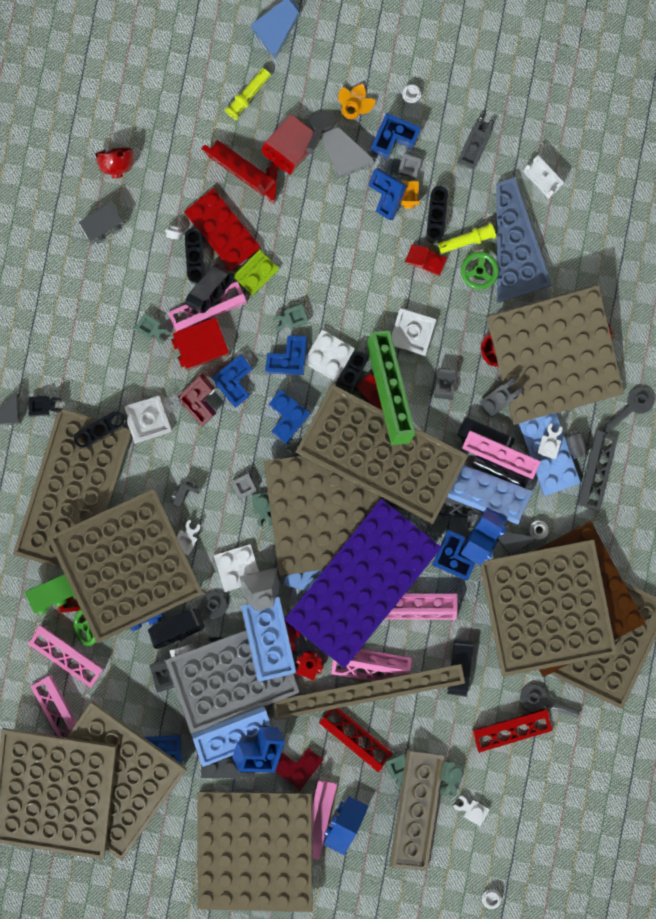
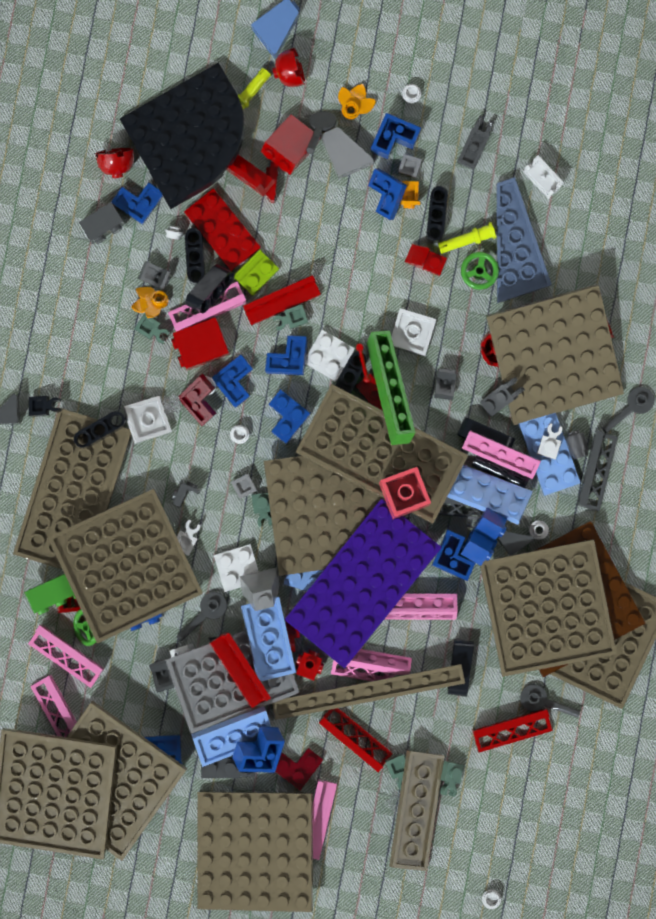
(140, 207): none -> blue plate
(149, 301): none -> light orange plate
(154, 275): none -> dark grey bracket
(176, 628): black beam -> none
(189, 134): none -> black plate
(239, 434): none -> white plate
(239, 669): none -> red fence
(281, 300): none -> red fence
(289, 68): none -> red cylinder
(345, 825): blue brick -> none
(359, 347): none -> red hinge
(404, 493): none -> coral brick
(474, 811): white plate -> none

